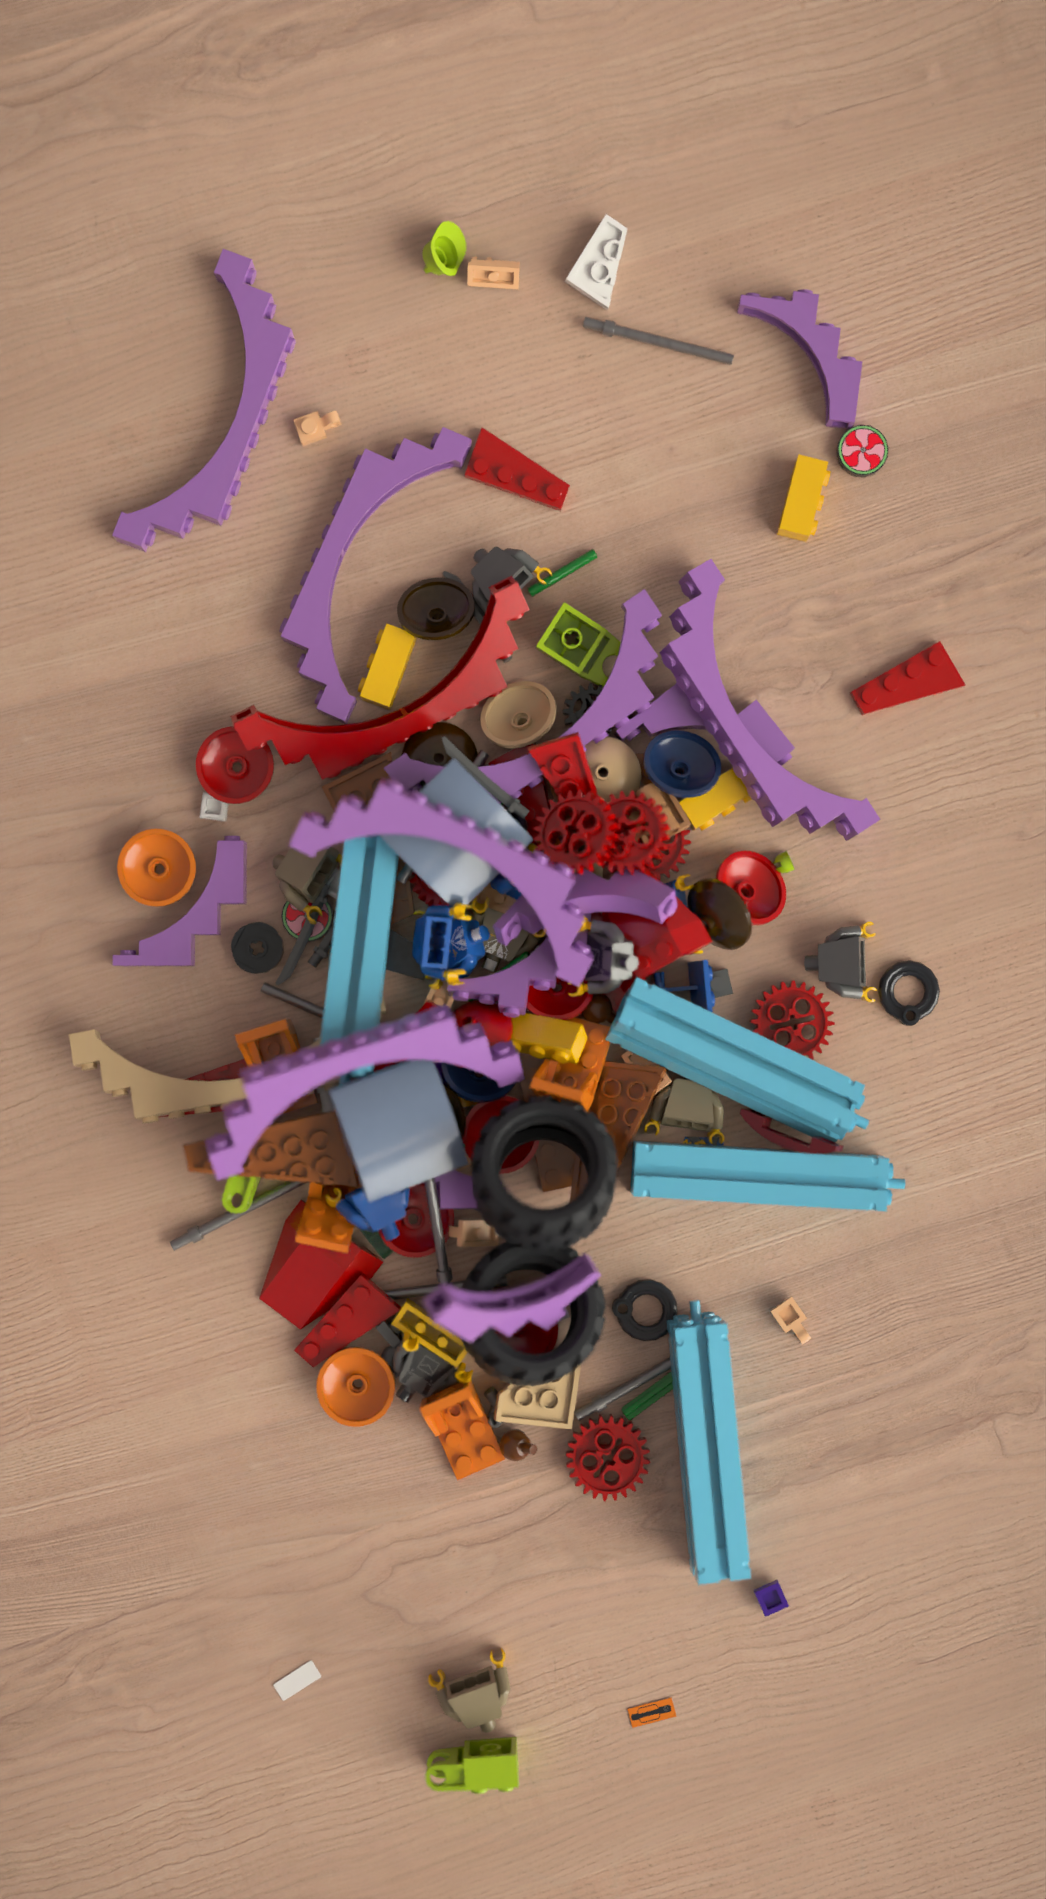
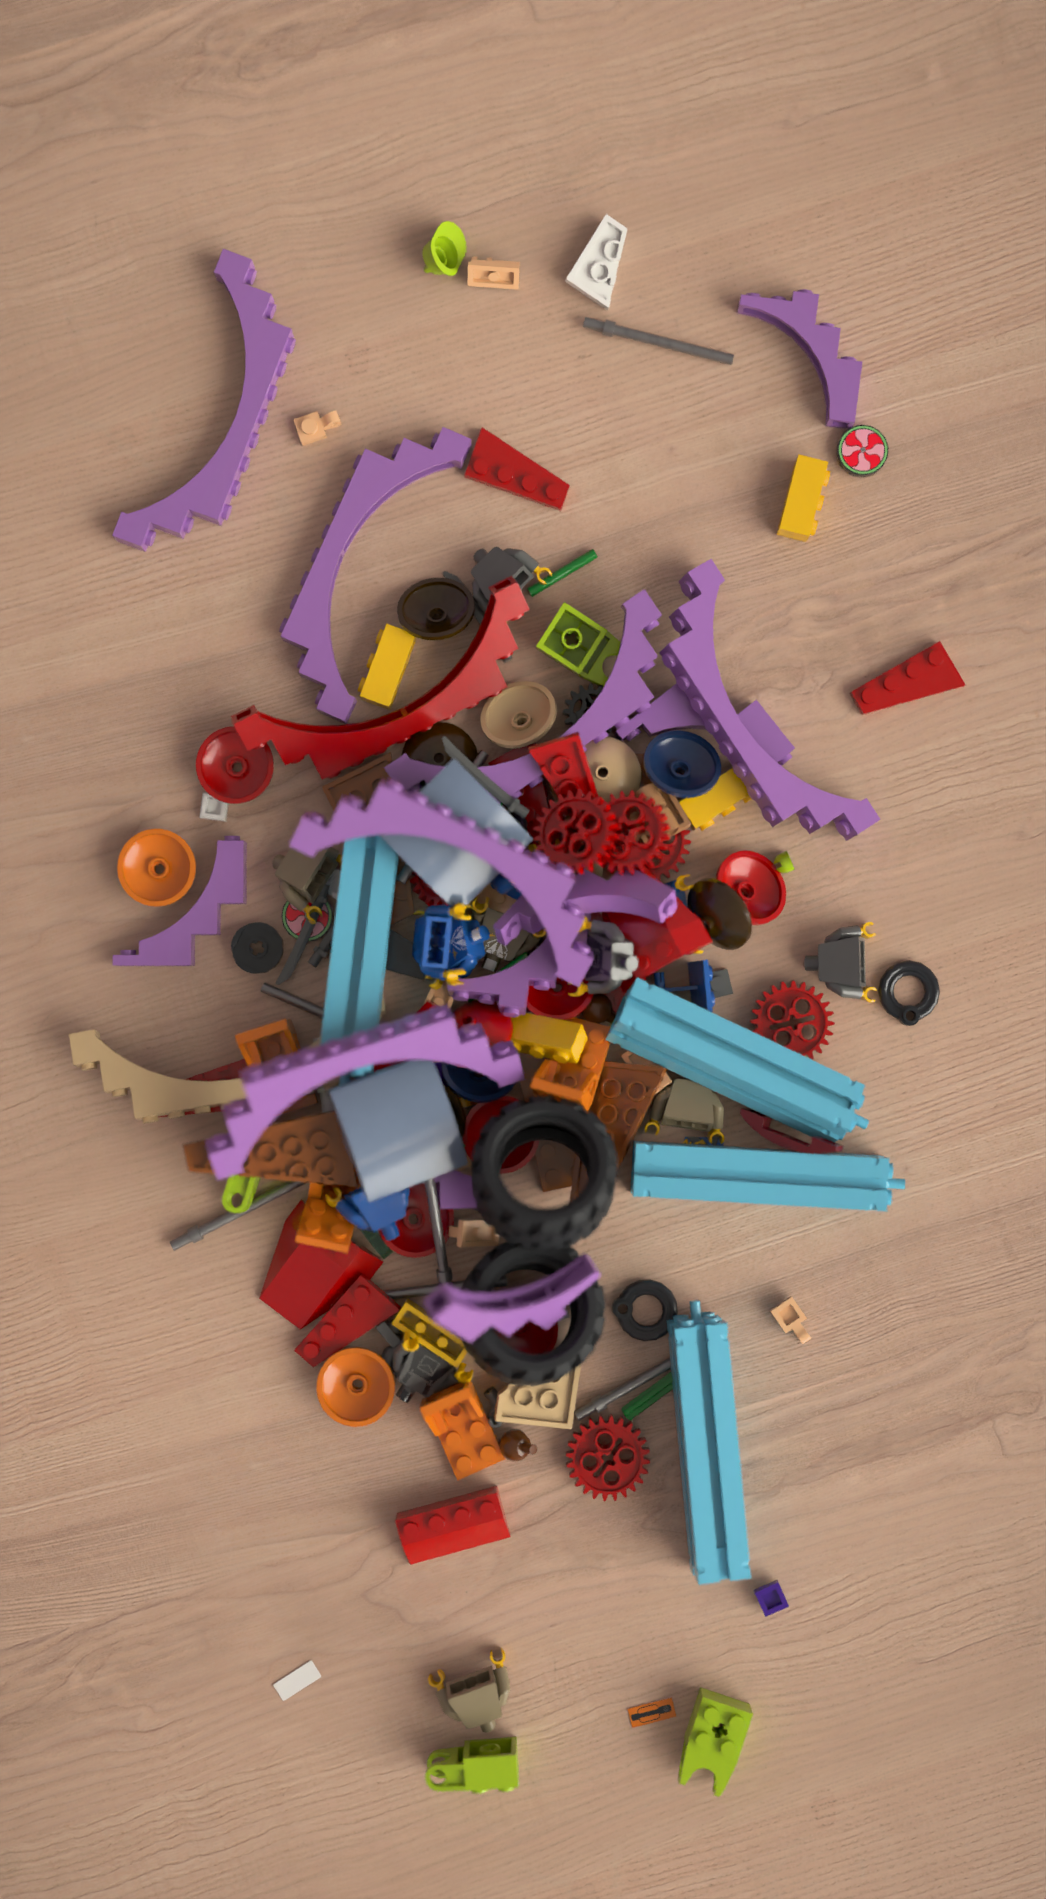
(452, 1525): none -> red slope
(710, 1746): none -> lime brick

